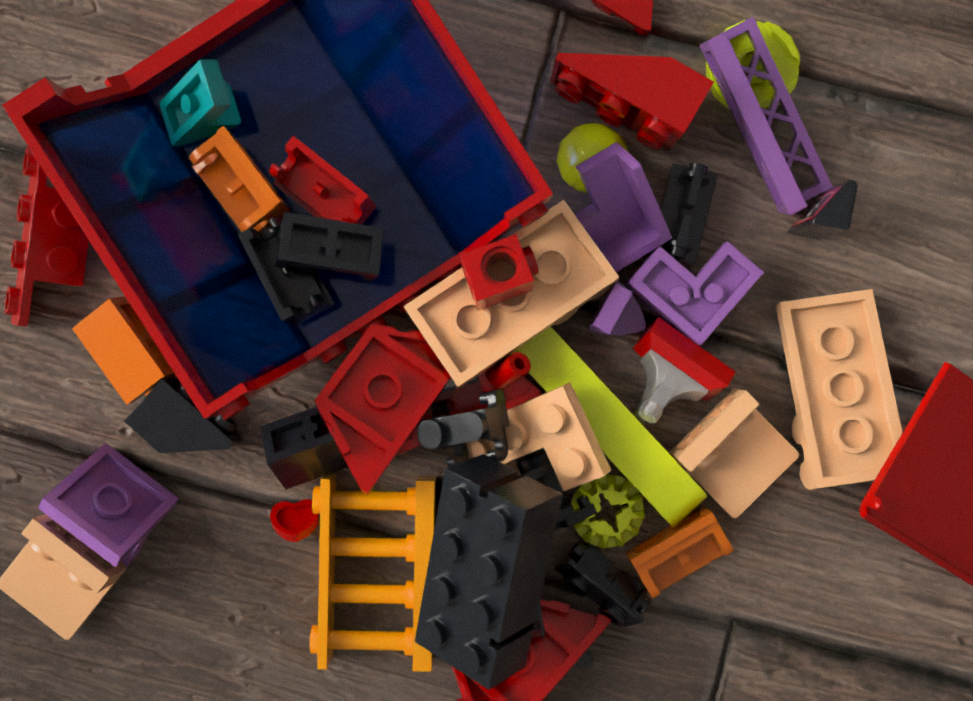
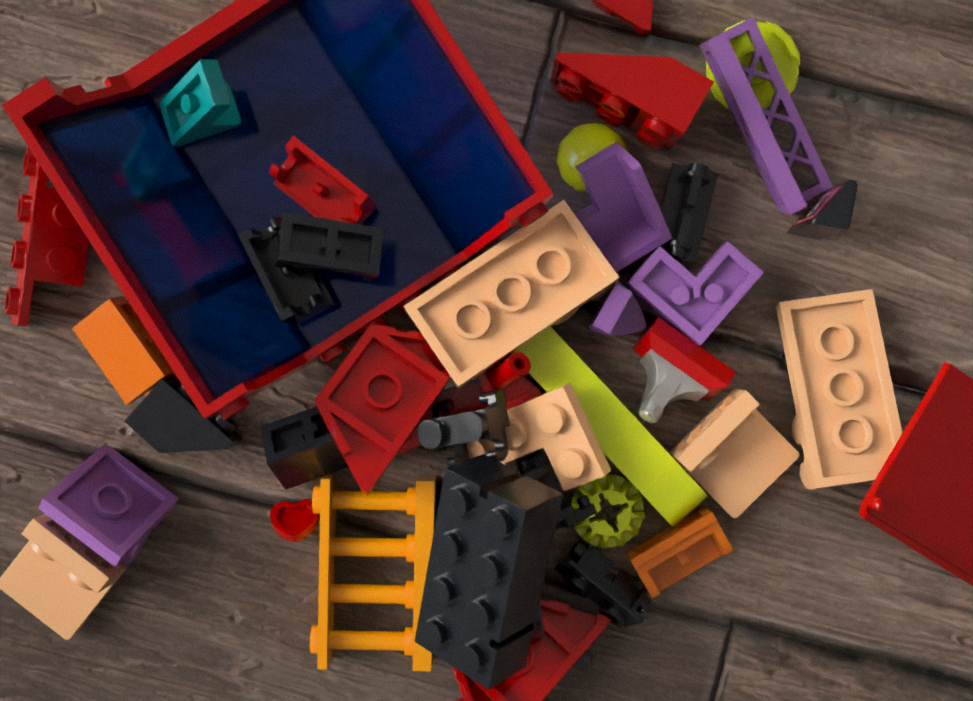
(237, 181): orange hinge -> none
(491, 292): red brick -> none

